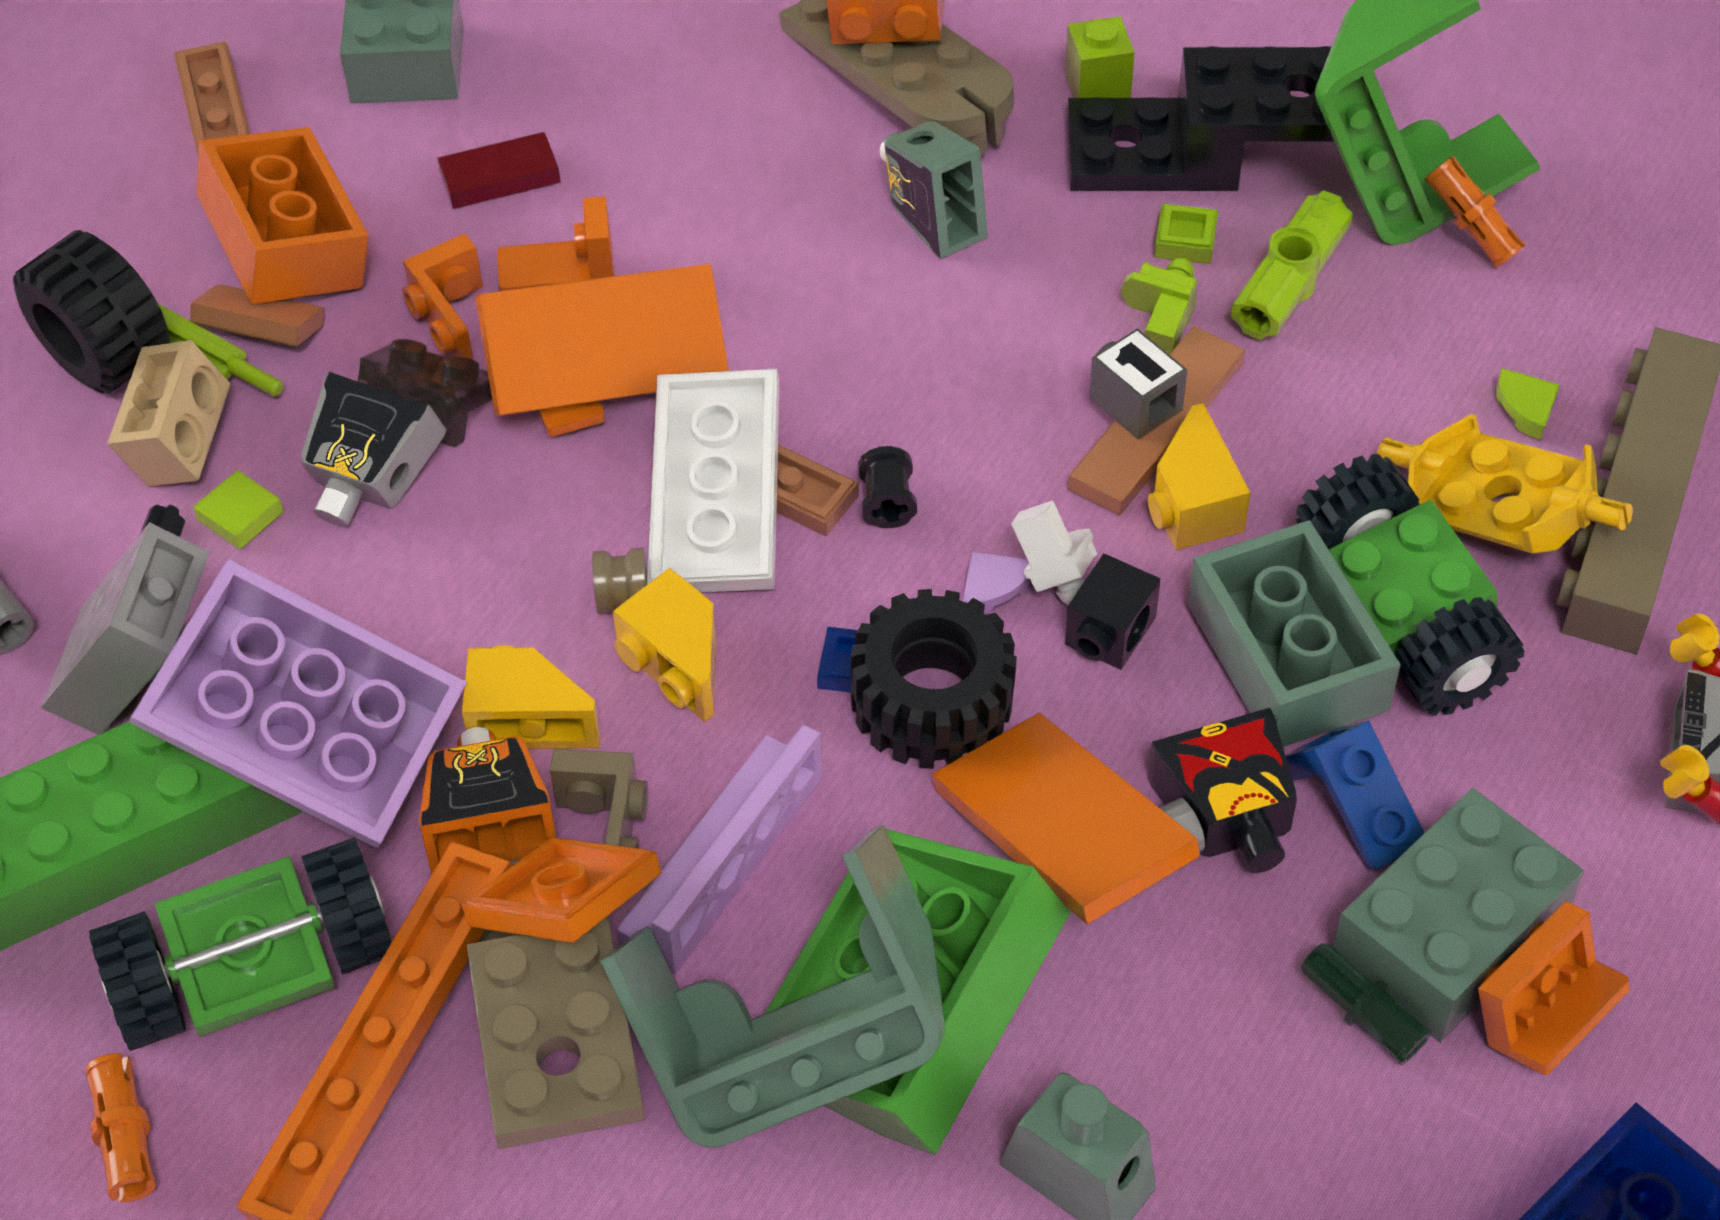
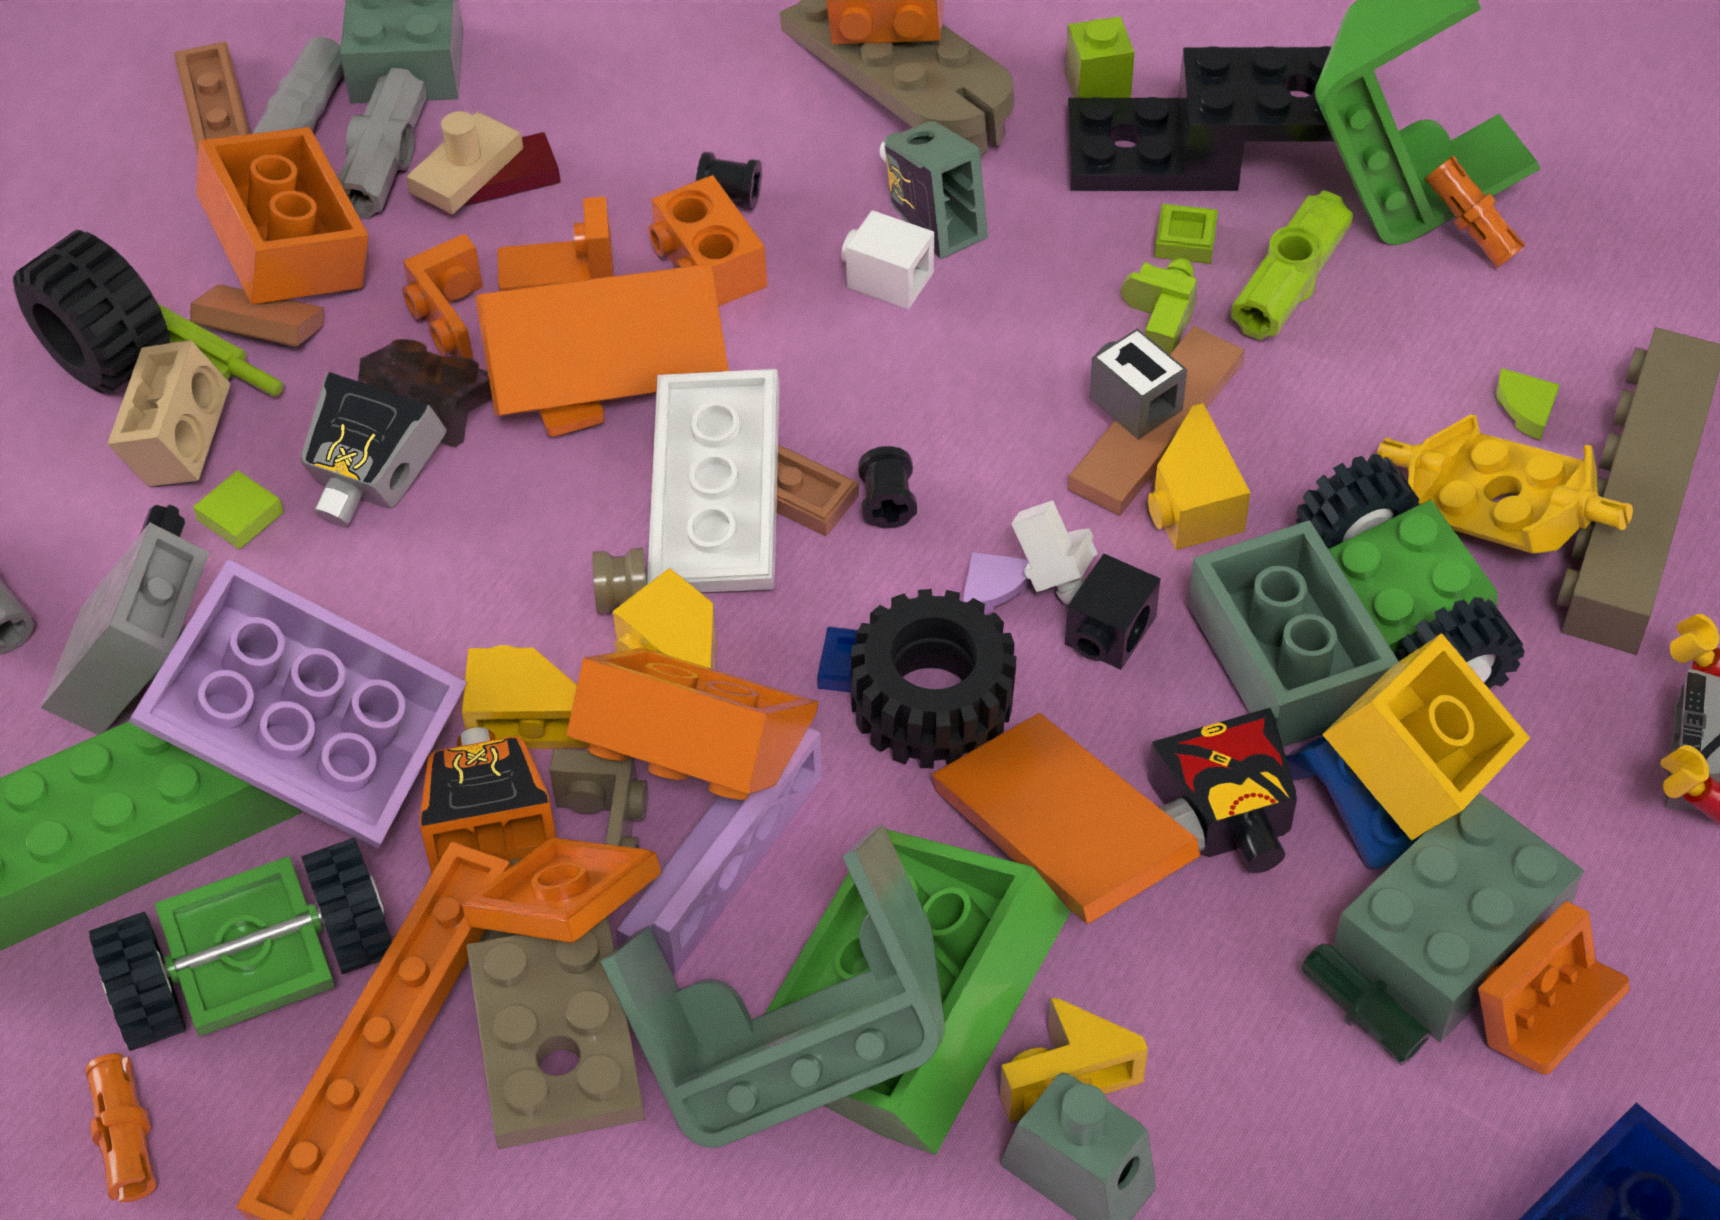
(306, 88): none -> light grey axle
(381, 140): none -> light grey piece
(466, 160): none -> tan tile
(688, 720): none -> orange slope
(705, 227): none -> orange brick
(738, 179): none -> black bush
(889, 259): none -> white brick
(1084, 1047): none -> yellow slope
(1427, 737): none -> yellow brick

